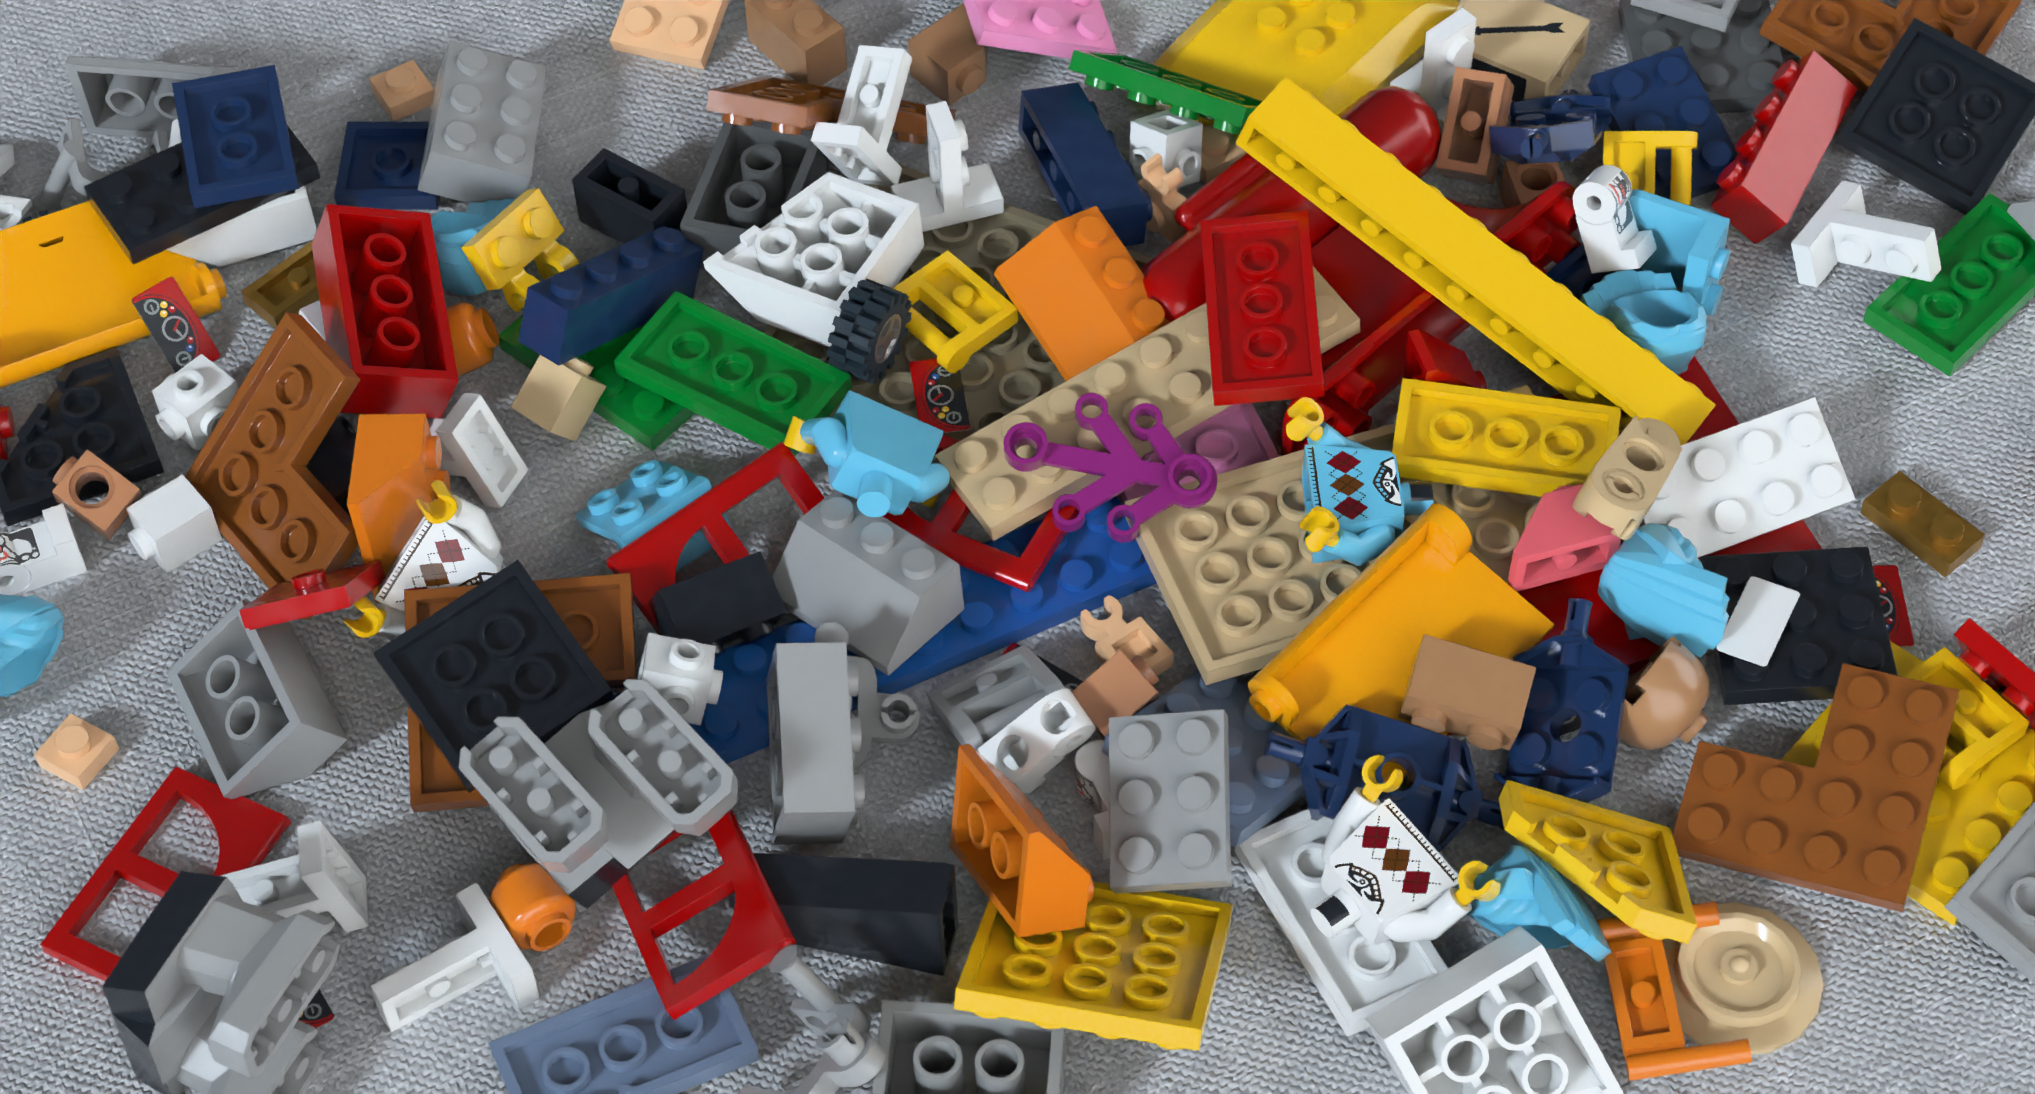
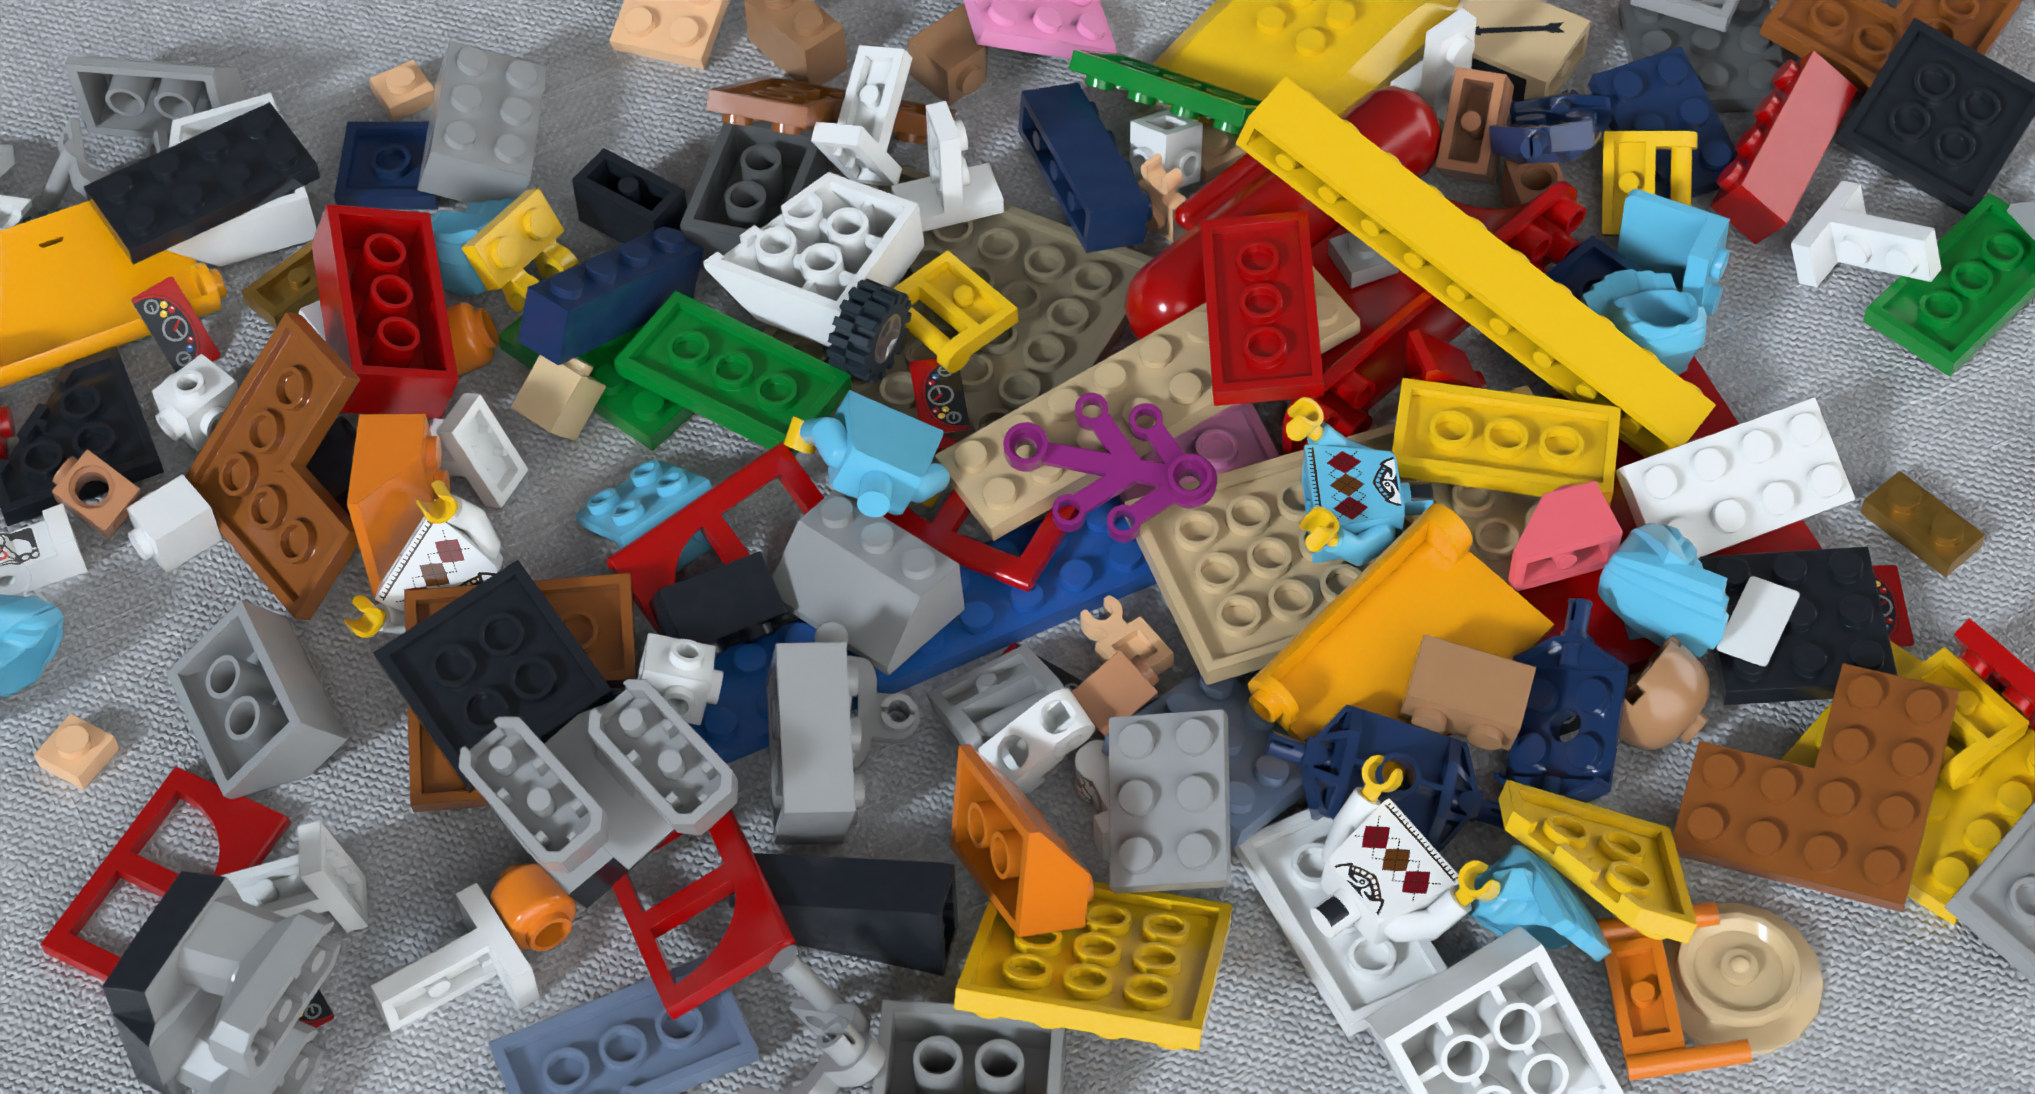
(234, 136): dark blue plate -> none
(312, 594): red plate -> none
(1080, 292): orange slope -> none
(1358, 261): none -> light grey plate
(1609, 222): white leg -> none
(1629, 476): tan piece -> none

